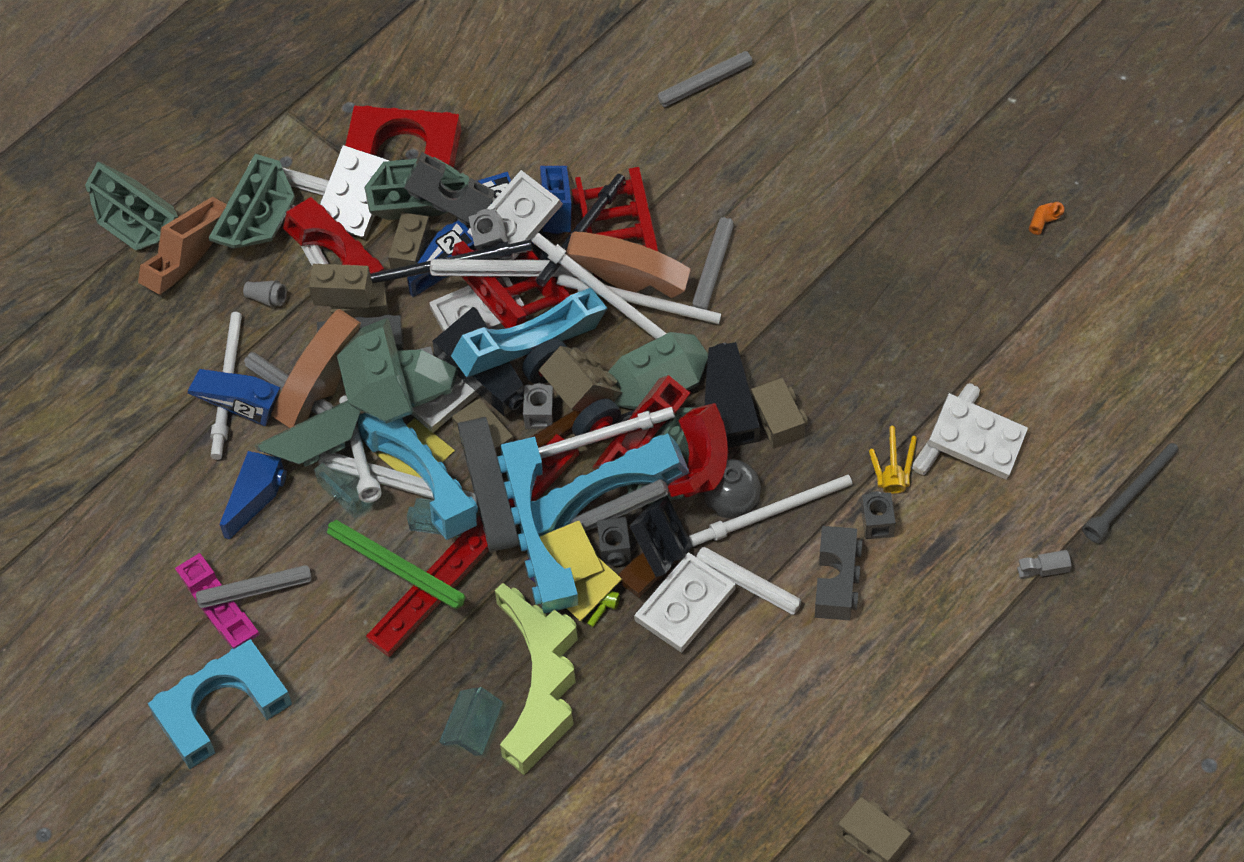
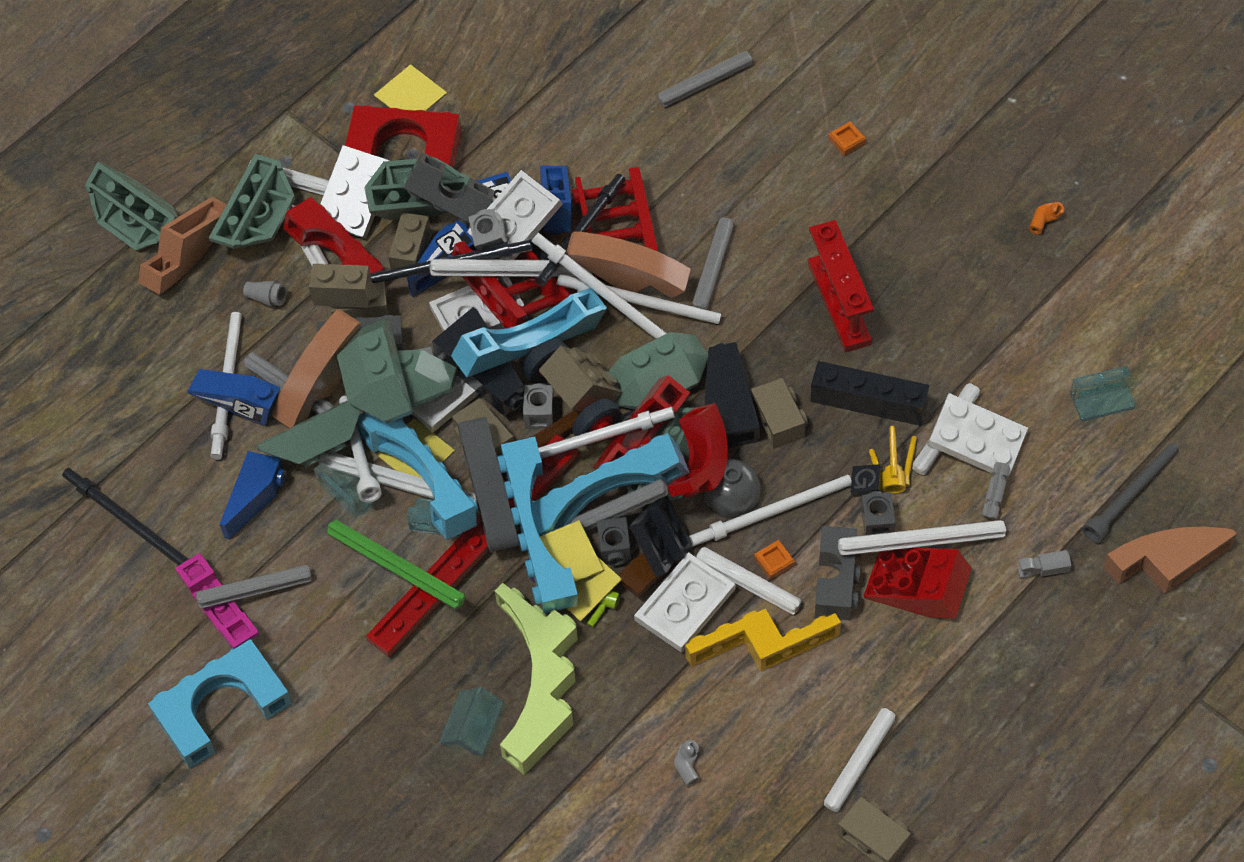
(89, 489): none -> black bar
(410, 91): none -> light yellow piece
(684, 762): none -> light grey arm
(762, 639): none -> yellow bracket
(774, 559): none -> orange tile
(840, 286): none -> red fence
(847, 138): none -> orange tile
(859, 760): none -> white axle
(866, 479): none -> black tile
(869, 393): none -> black brick
(920, 581): none -> red slope
(921, 537): none -> white axle
(995, 490): none -> light grey axle
(1102, 394): none -> clear light blue panel
(1169, 555): none -> nougat slope

